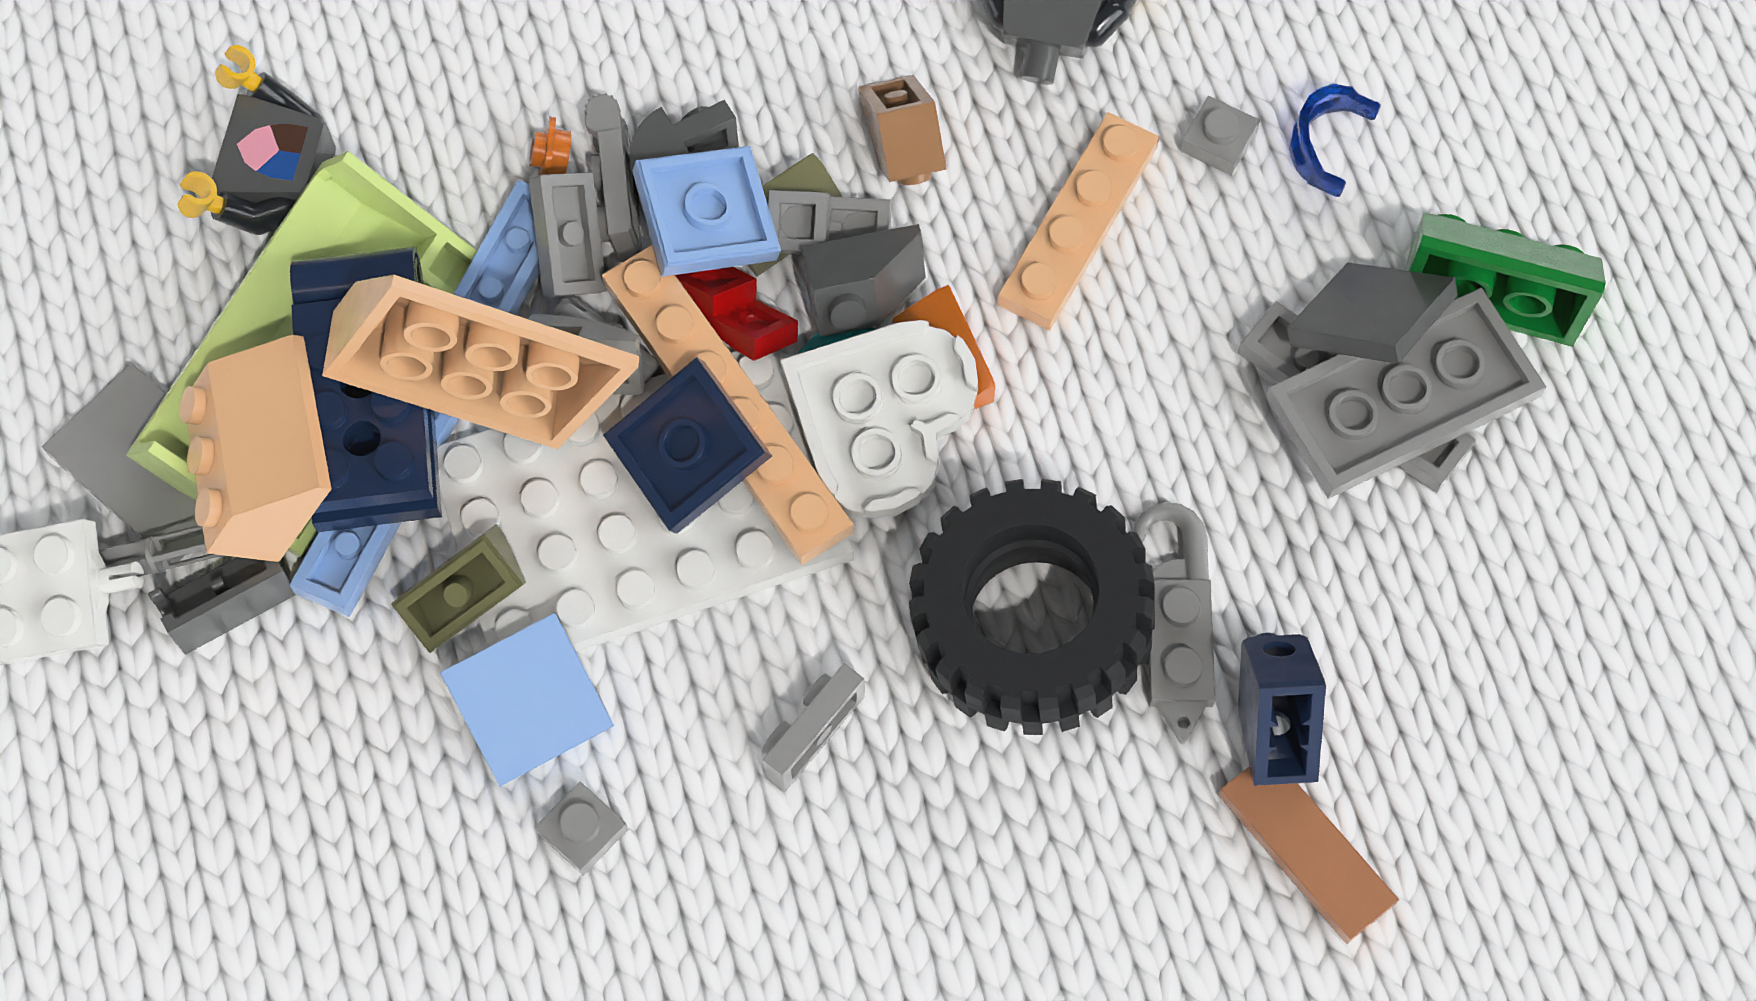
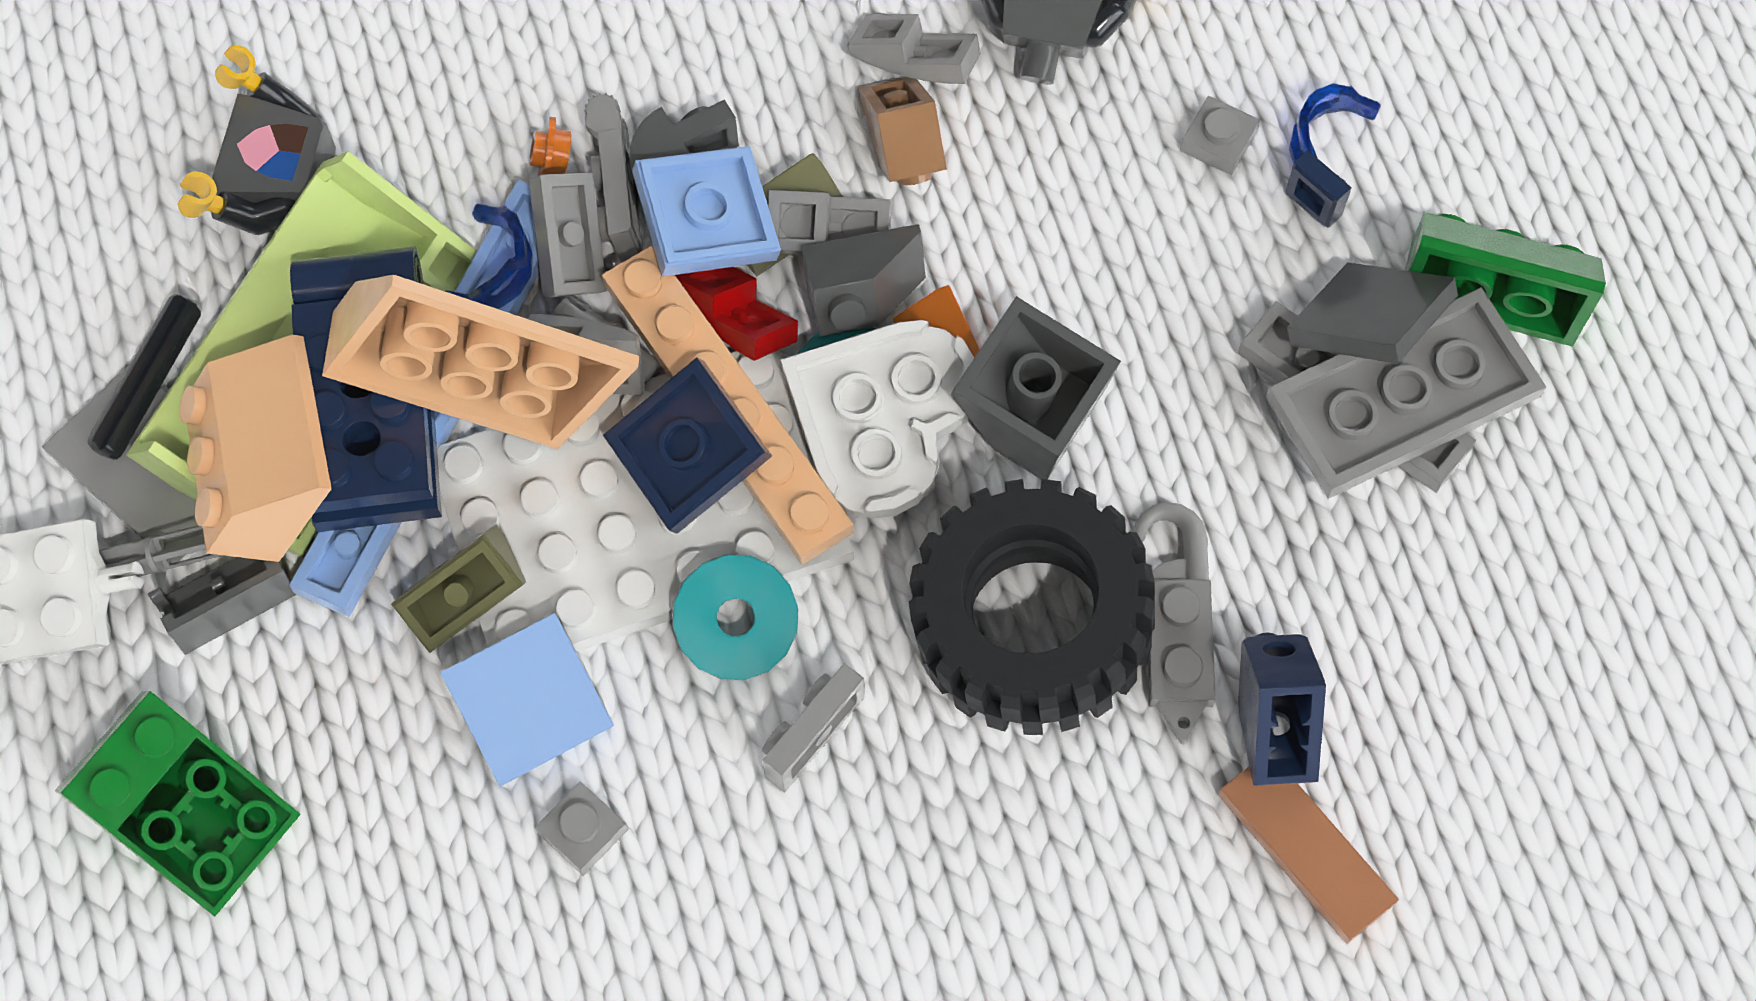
(144, 377): none -> black axle
(178, 802): none -> green slope
(522, 260): none -> clear blue helmet
(772, 624): none -> teal tile
(900, 47): none -> light grey slope
(1033, 387): none -> dark grey slope
(1078, 221): light nougat plate -> none
(1317, 189): none -> dark blue tile

